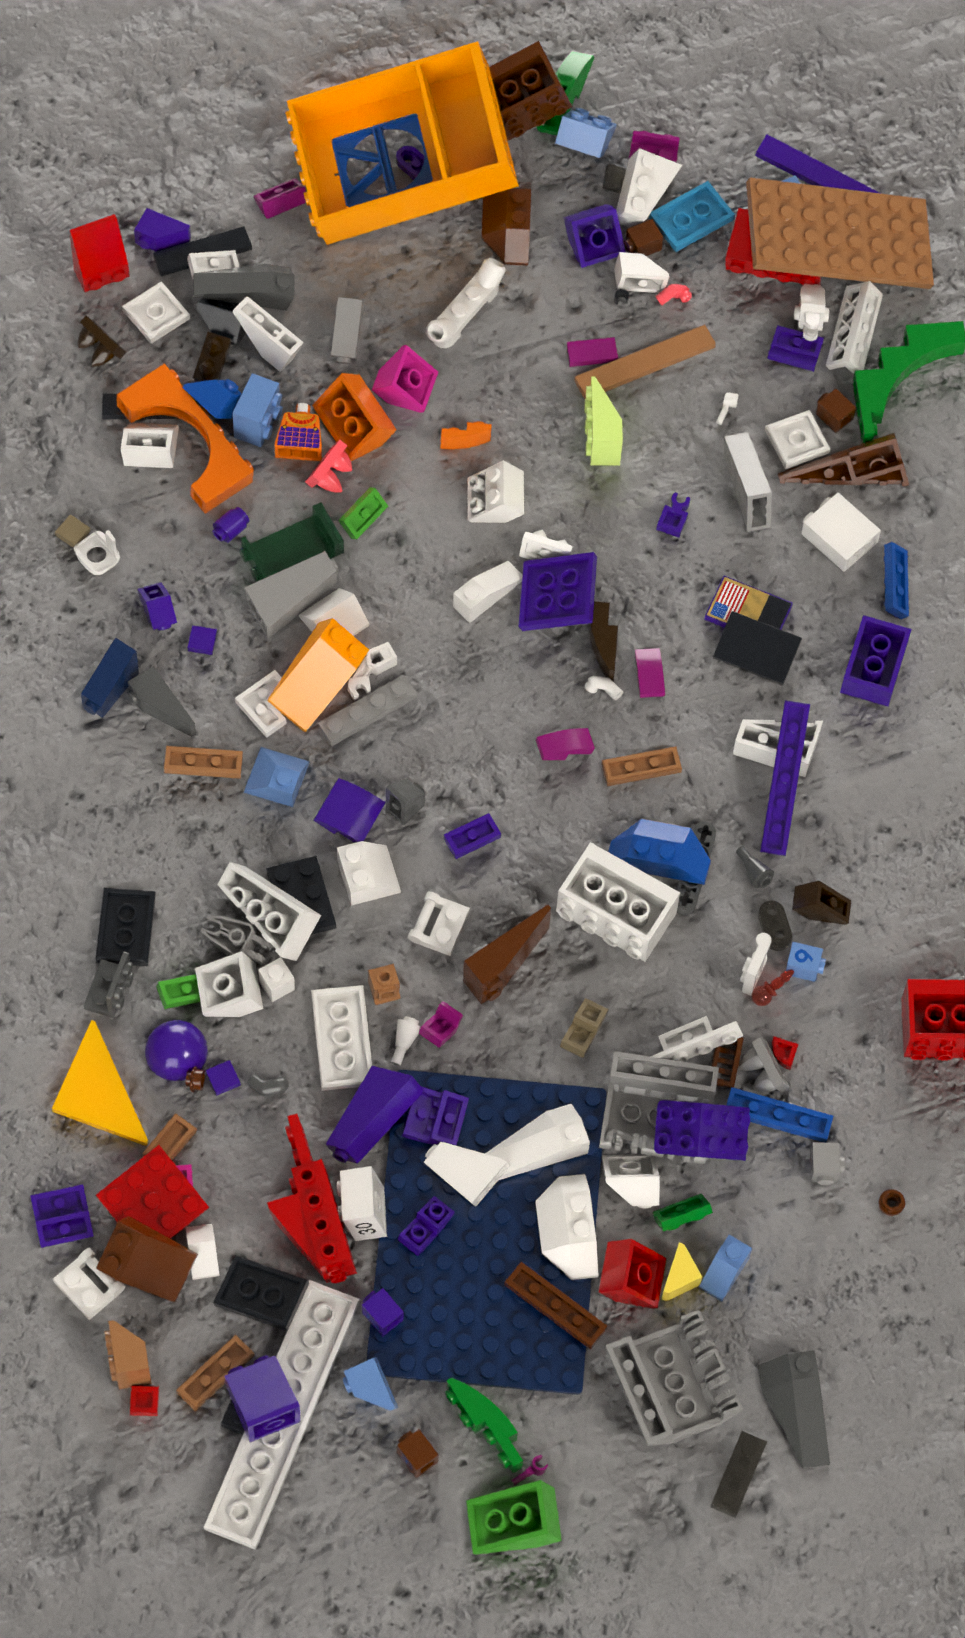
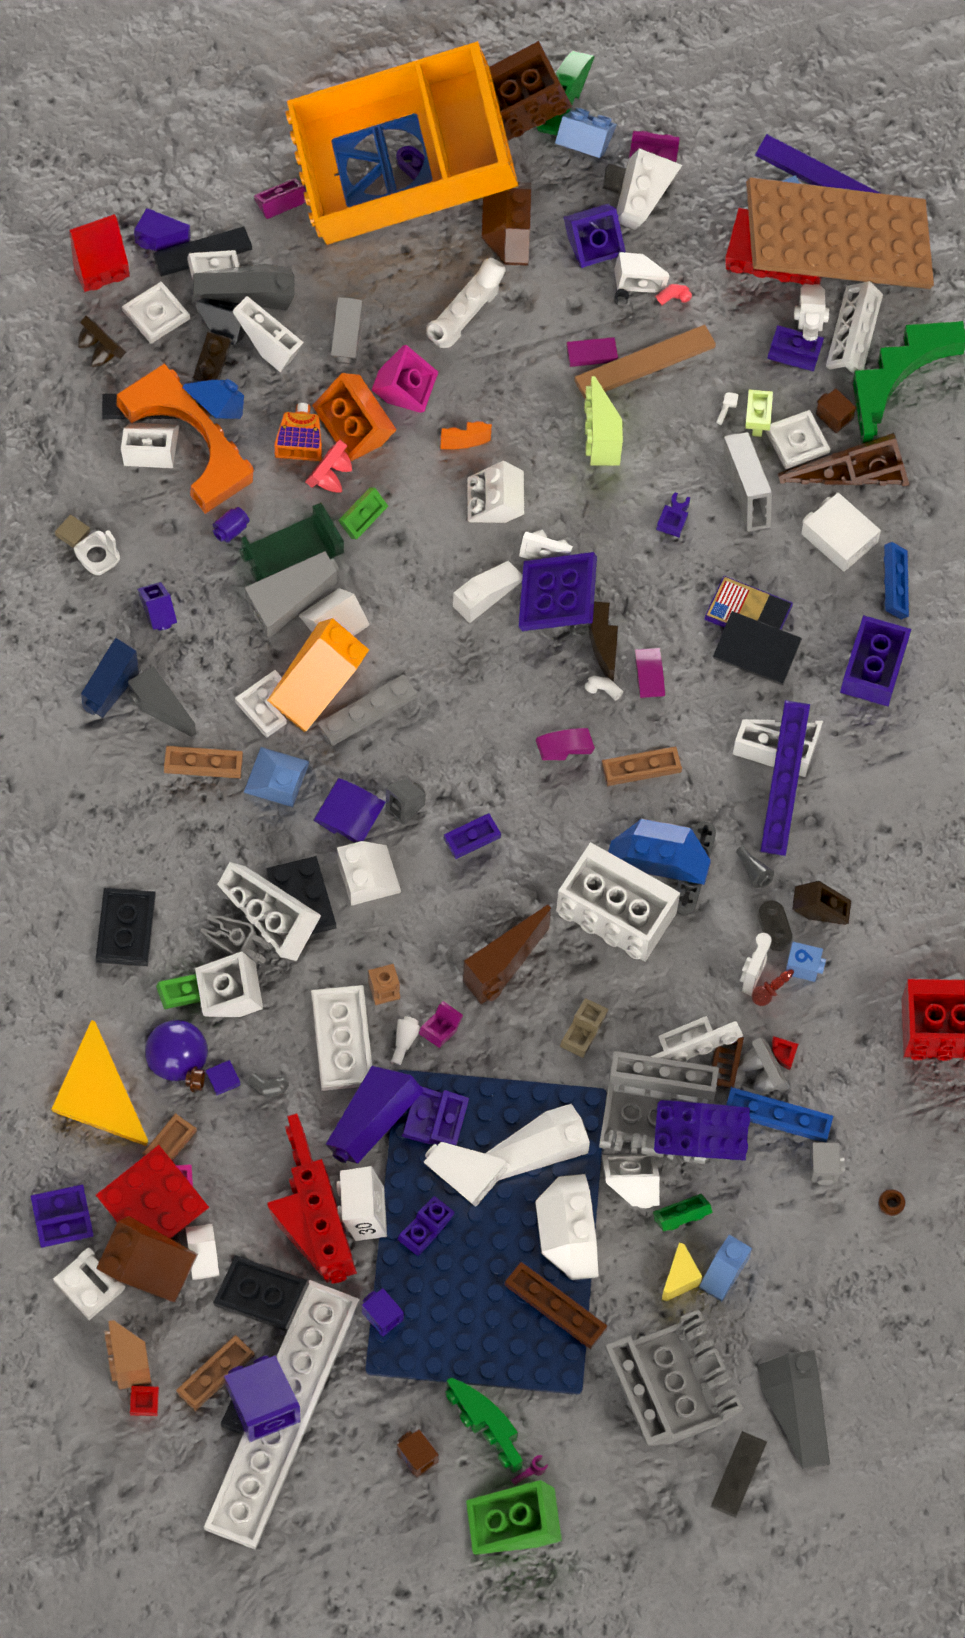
(108, 987): dark grey bracket -> none
(202, 640): dark purple tile -> none
(257, 410): medium blue brick -> none
(276, 979): white brick -> none
(361, 677): white piece -> none
(370, 1384): medium blue slope -> none
(447, 926): white plate -> none
(632, 1274): red slope -> none
(643, 238): reddish brown brick -> none
(692, 216): dark azure plate -> none
(759, 411): none -> yellowish green plate

